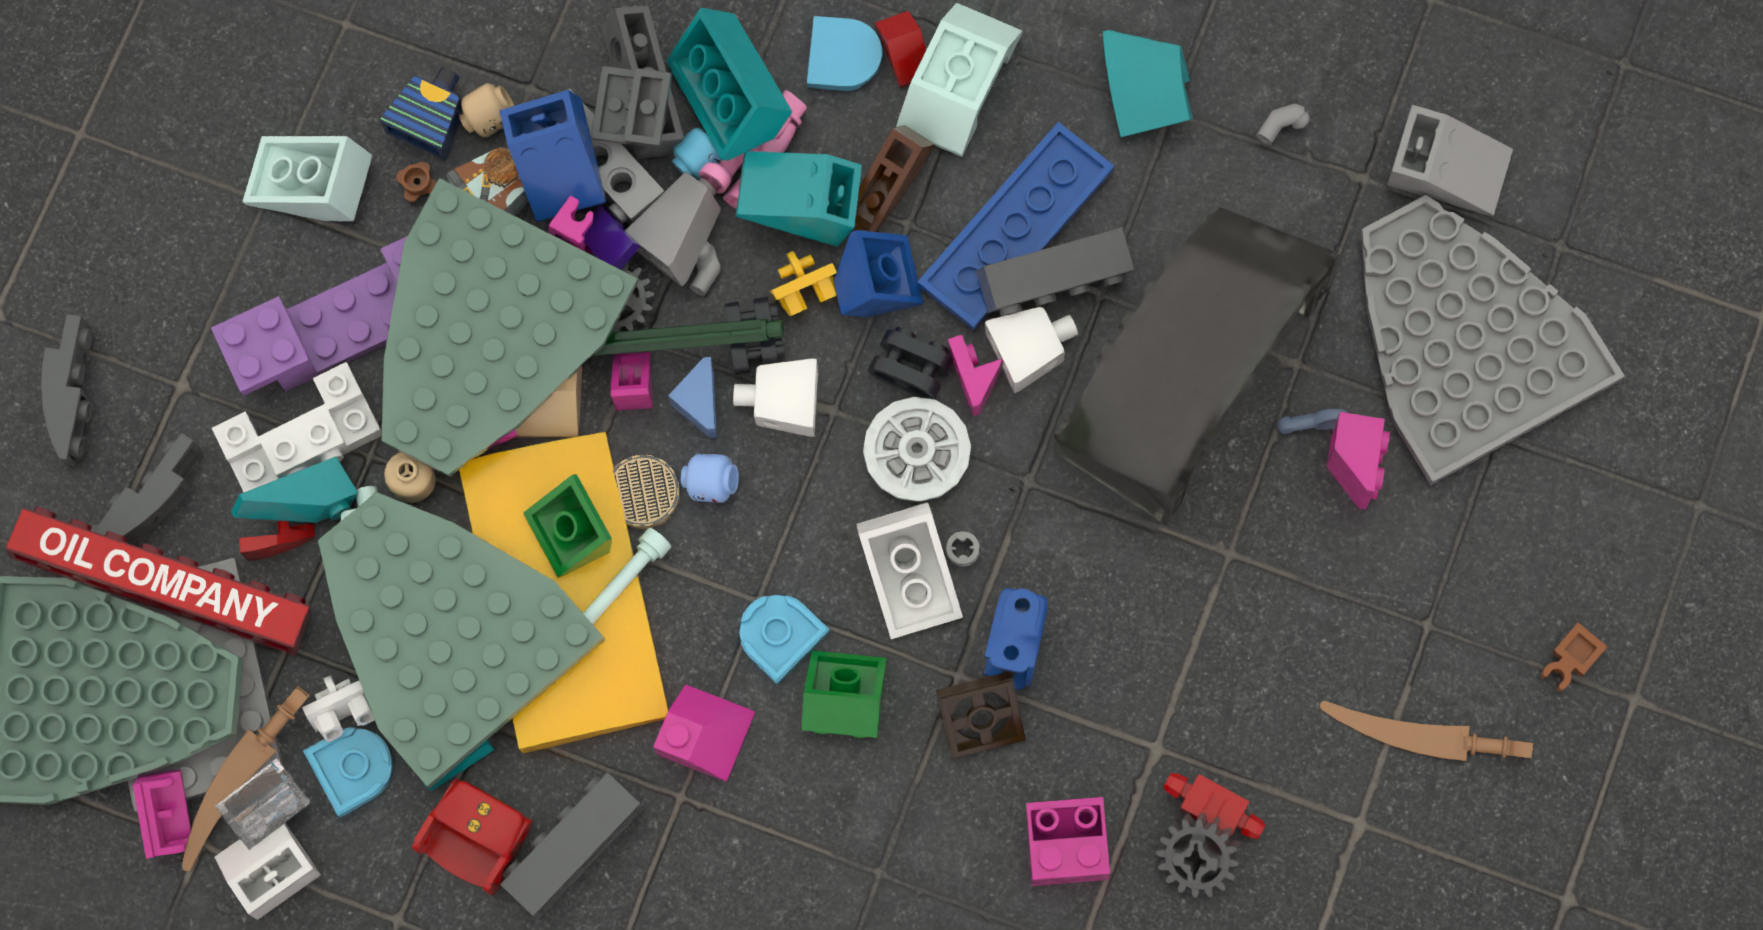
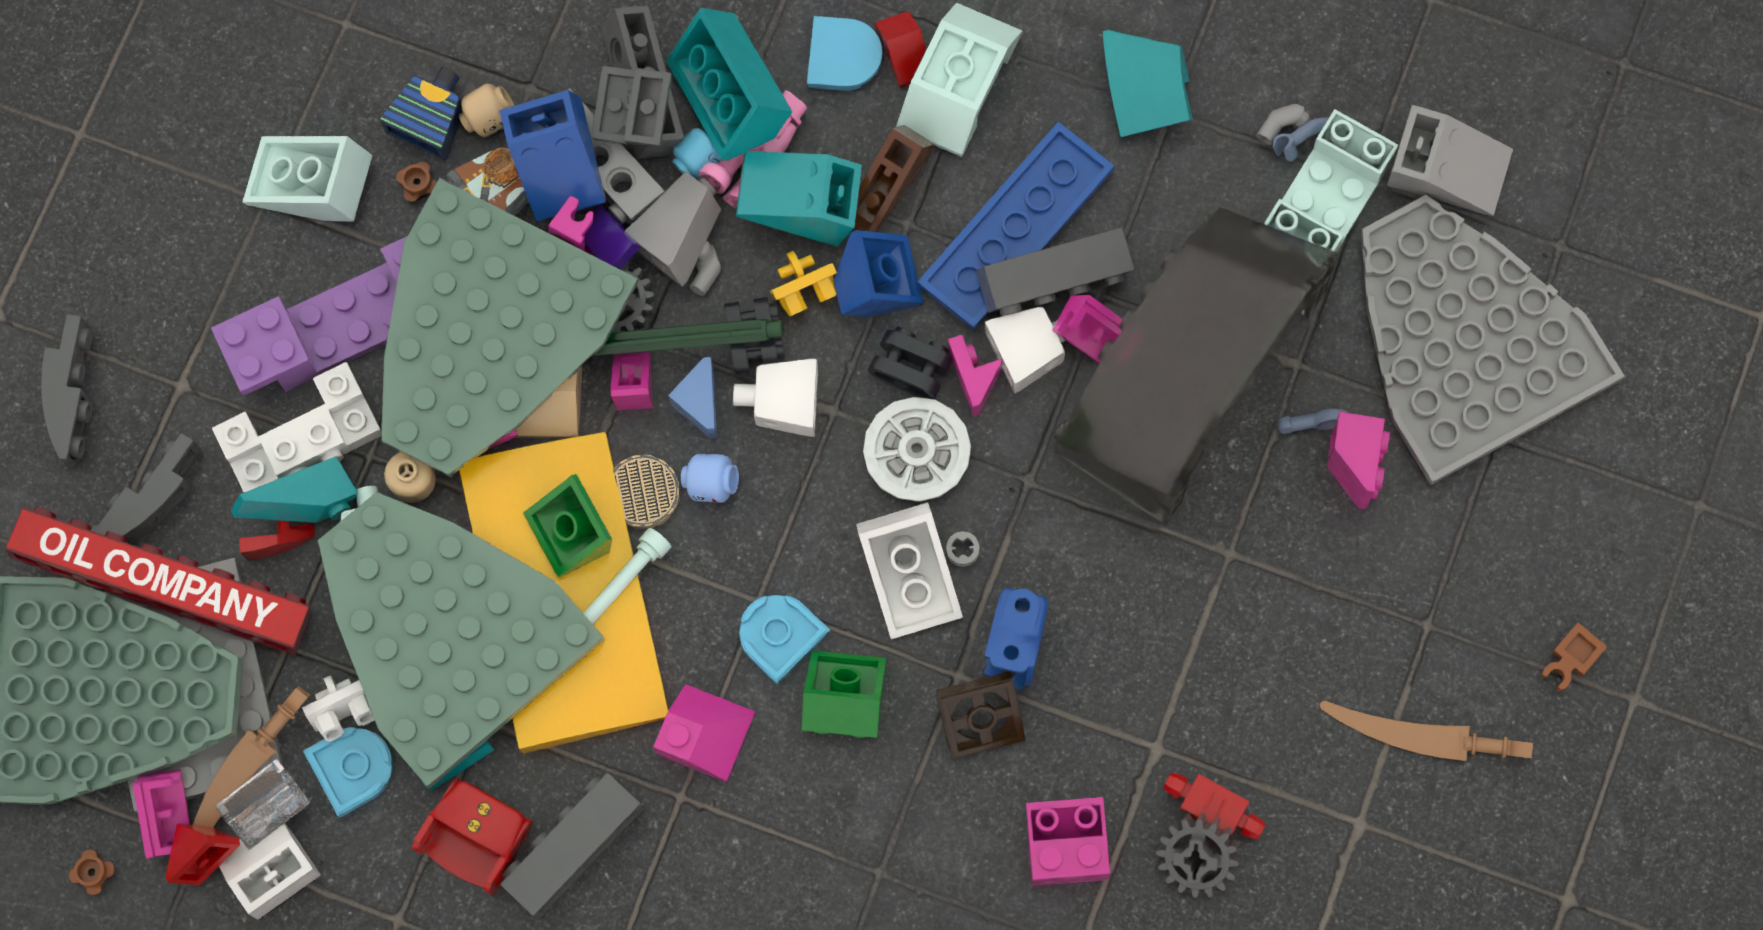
(81, 875): none -> dark orange plate
(198, 853): none -> red slope
(1087, 325): none -> dark pink hinge
(1288, 142): none -> sand blue piece
(1333, 183): none -> light aqua slope

